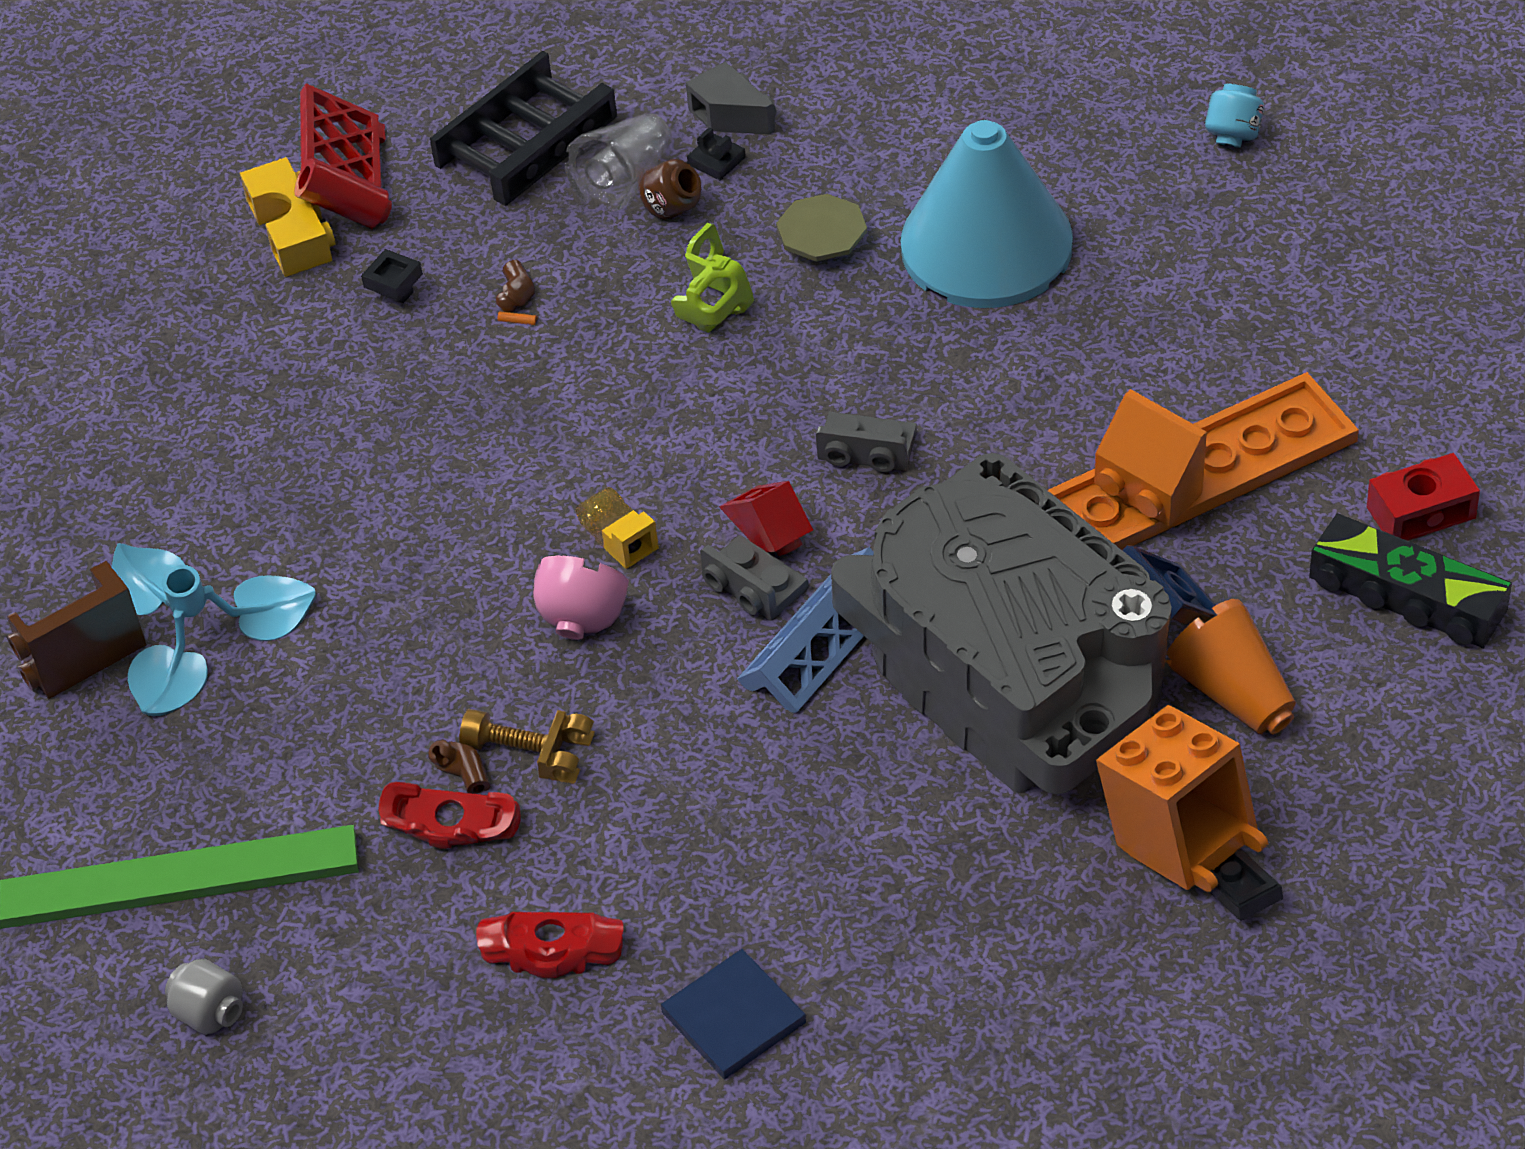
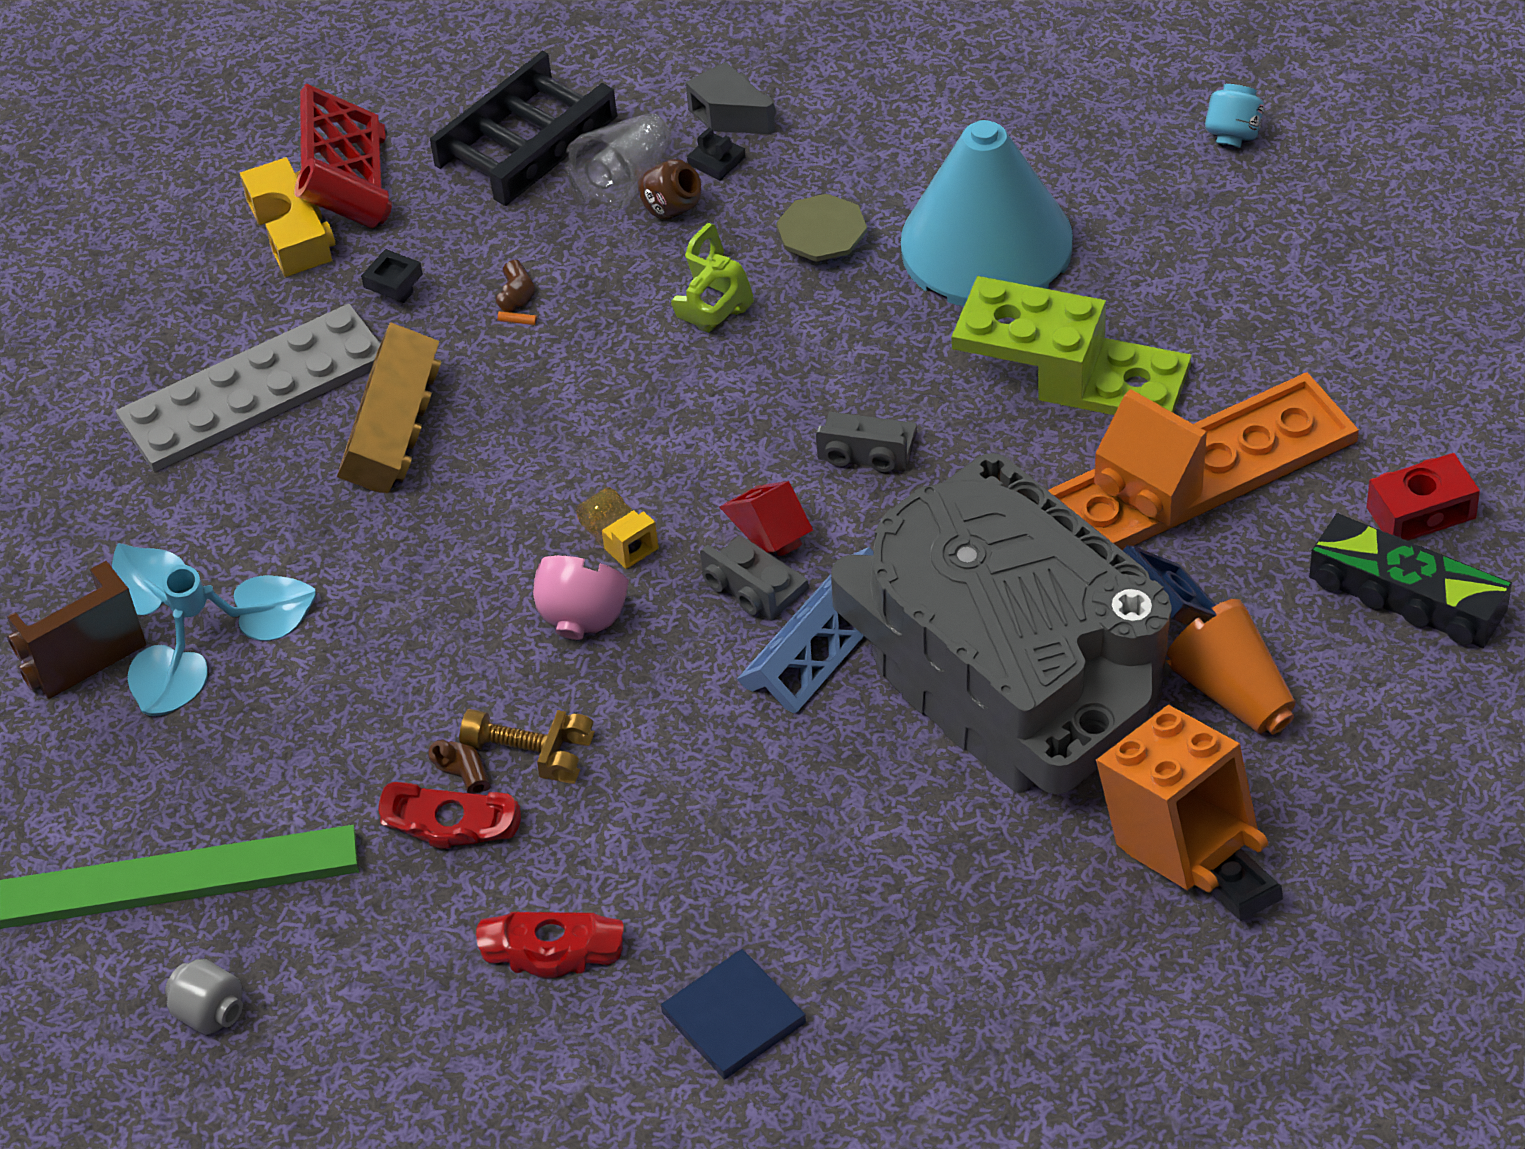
(250, 387): none -> light grey plate
(389, 410): none -> pearl gold brick
(1068, 344): none -> lime bracket

